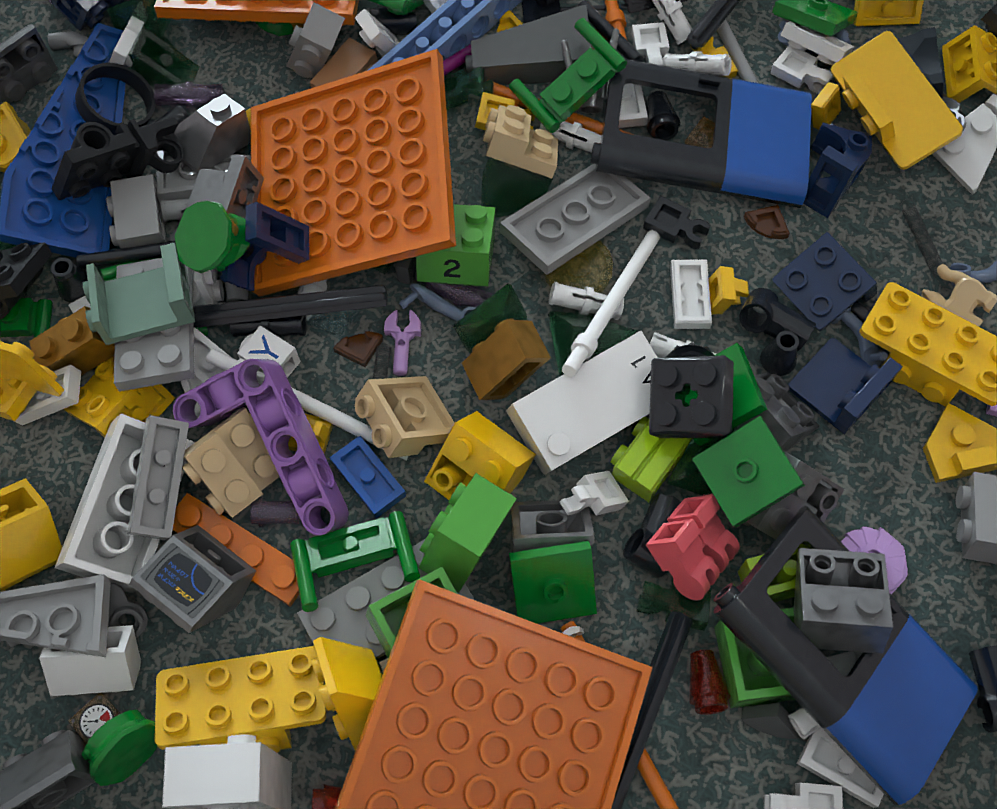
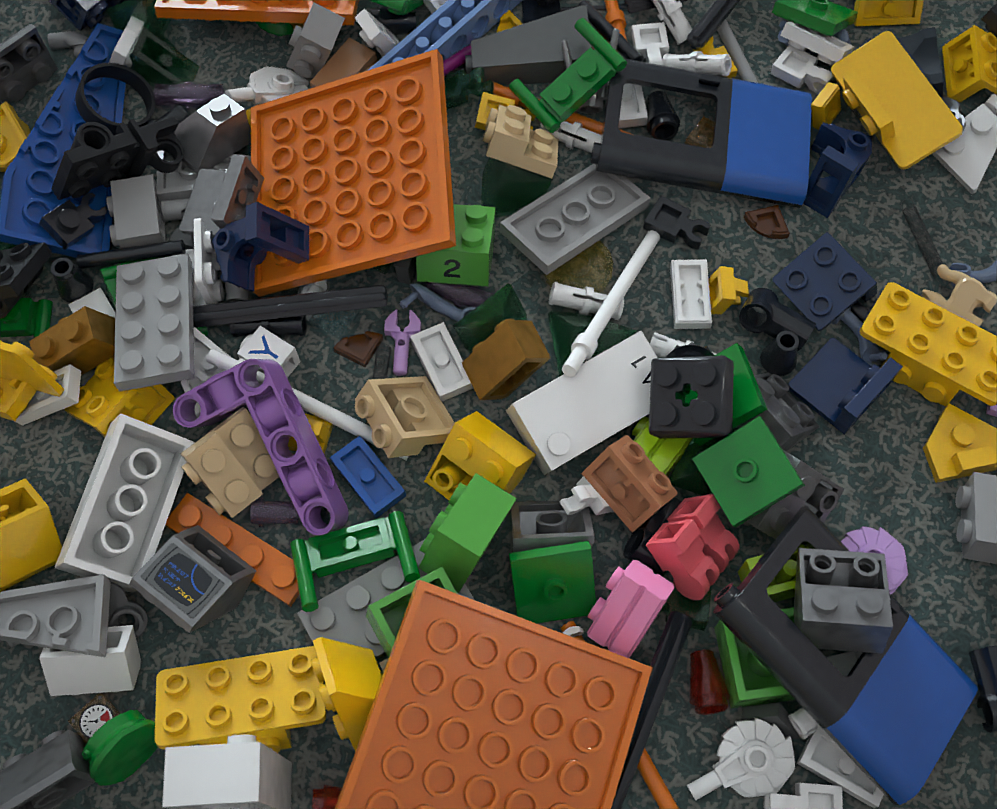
(71, 223): none -> black plate
(139, 301): sand green panel -> none
(158, 478): light grey plate -> none
(210, 237): green hat -> none
(269, 85): none -> white piece
(441, 361): none -> white plate
(629, 482): none -> nougat bracket
(629, 609): none -> bright pink brick
(752, 761): none -> white piece

